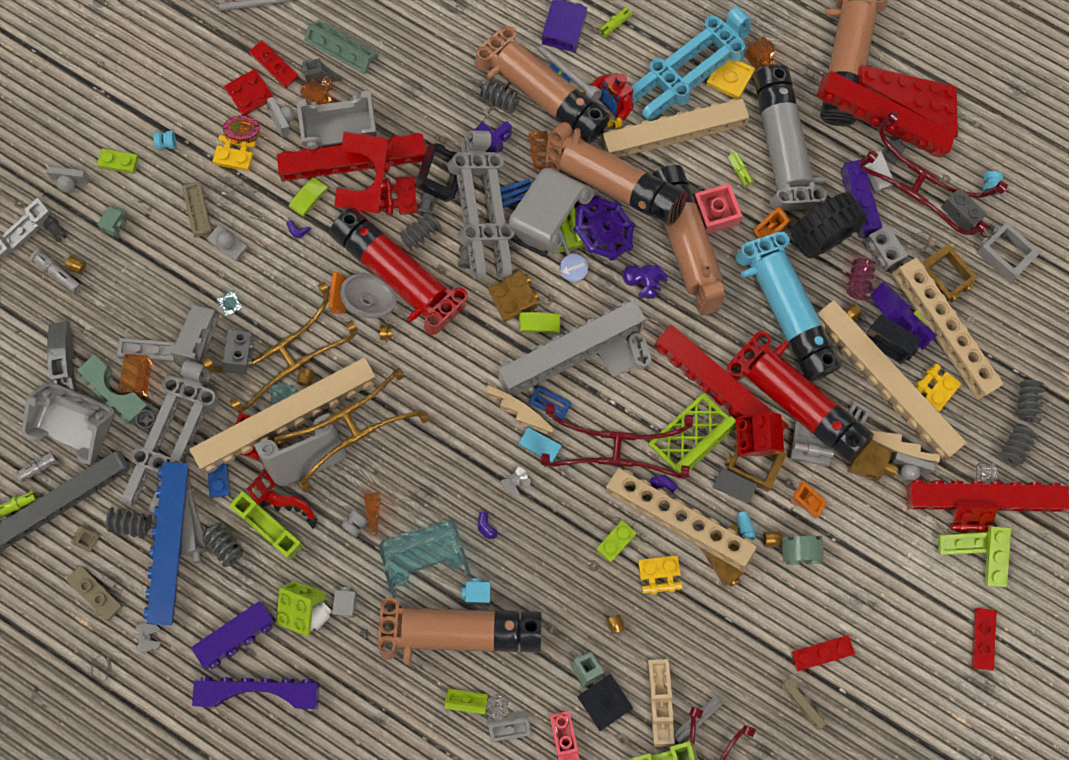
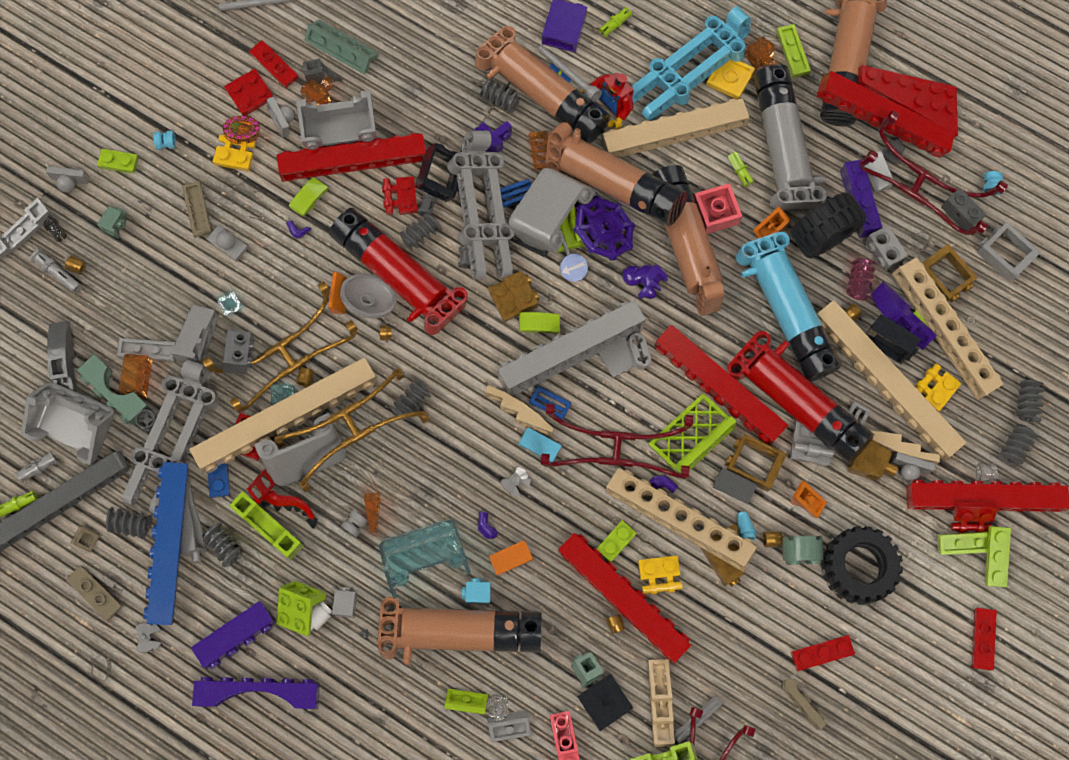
(378, 151): red arch -> none
(411, 399): none -> dark grey piece
(510, 557): none -> orange slope
(624, 598): none -> red brick
(760, 434): red slope -> none
(793, 50): none -> lime plate
(884, 553): none -> black tyre

